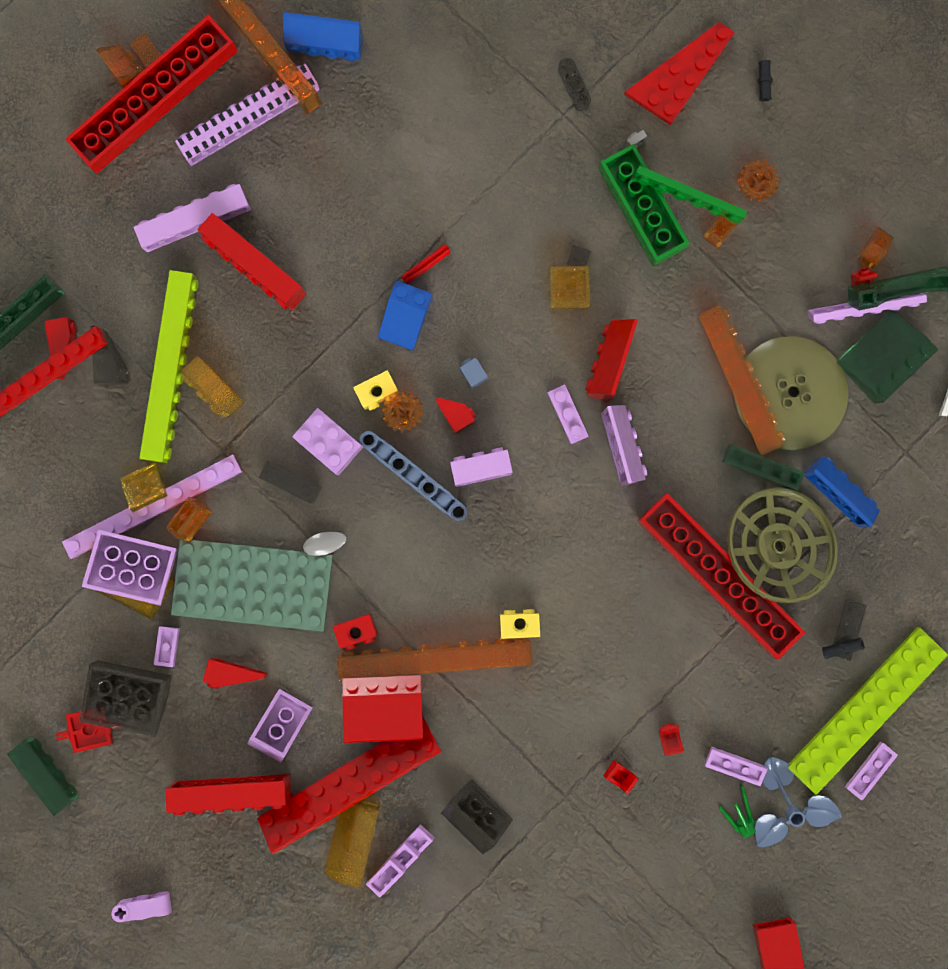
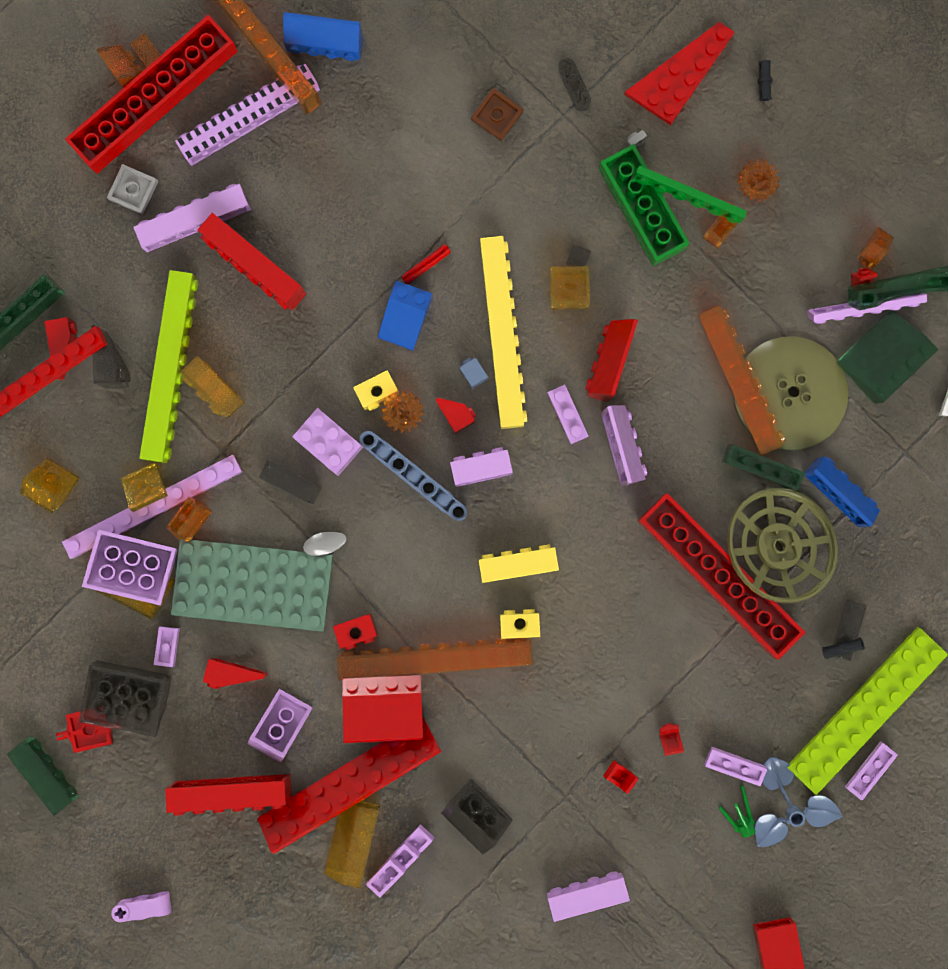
(48, 485): none -> clear yellow slope
(132, 189): none -> light grey plate
(497, 114): none -> reddish brown plate
(502, 332): none -> light yellow brick
(518, 564): none -> light yellow brick
(587, 896): none -> lavender brick

